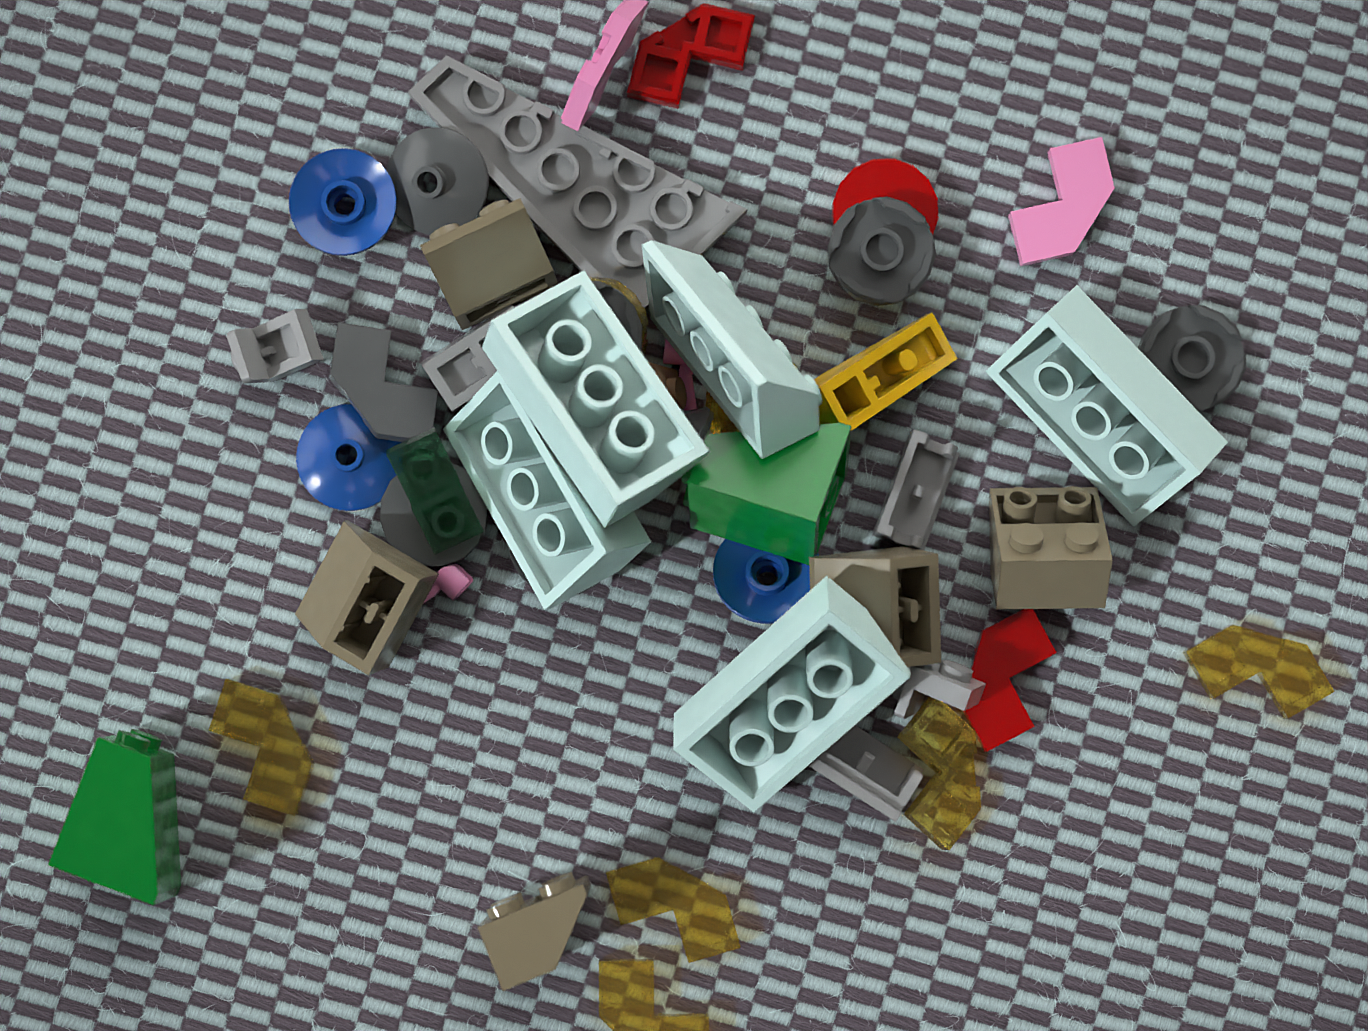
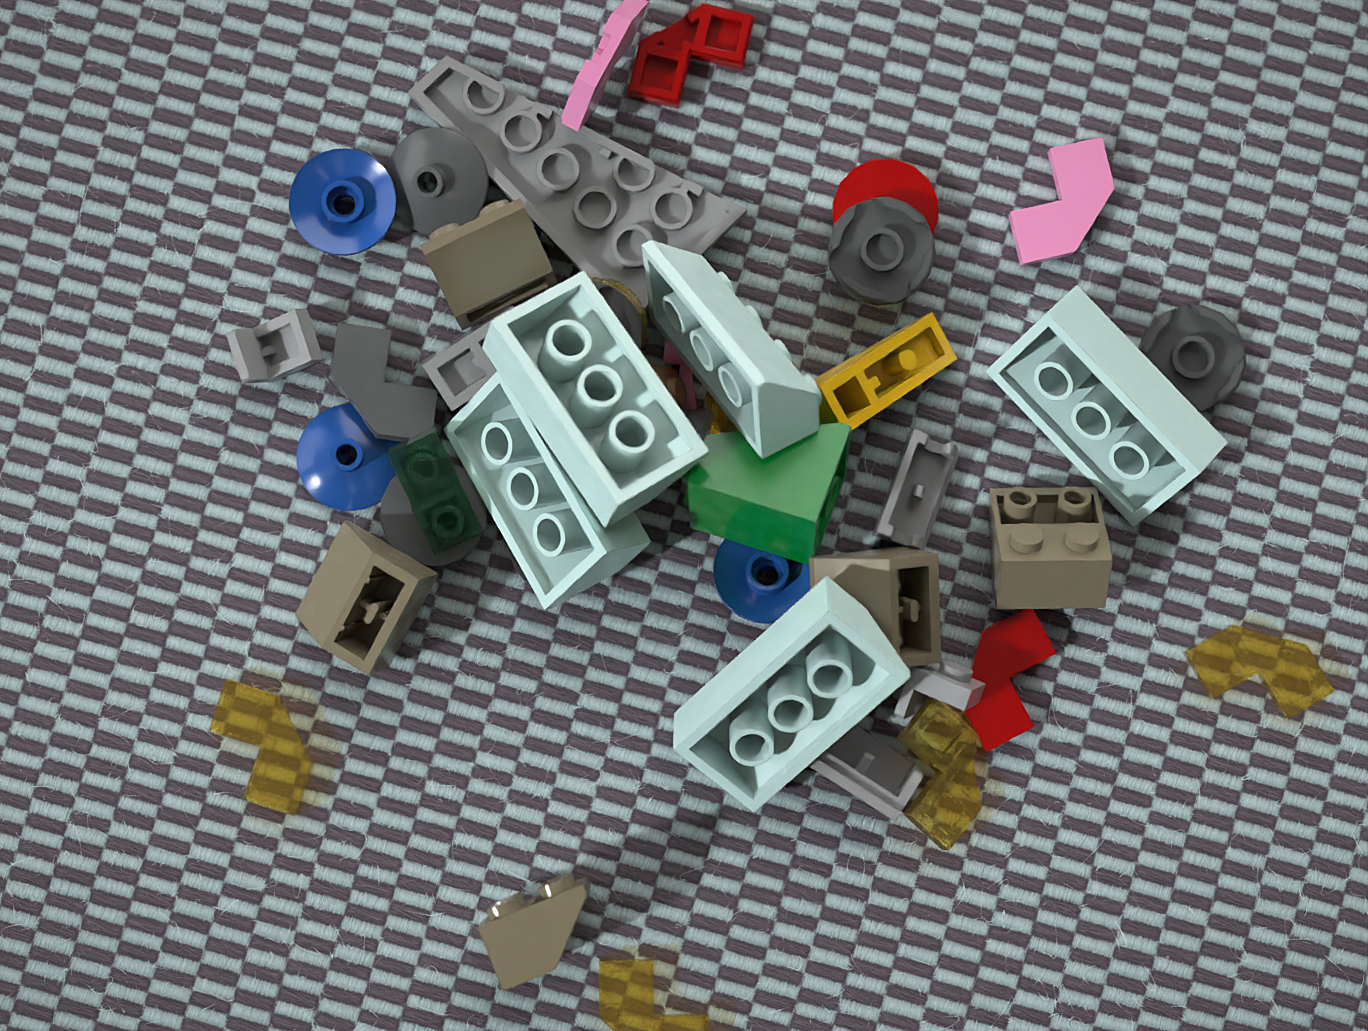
(125, 820): green slope -> none
(452, 581): bright pink hand -> none
(660, 887): clear yellow tile -> none

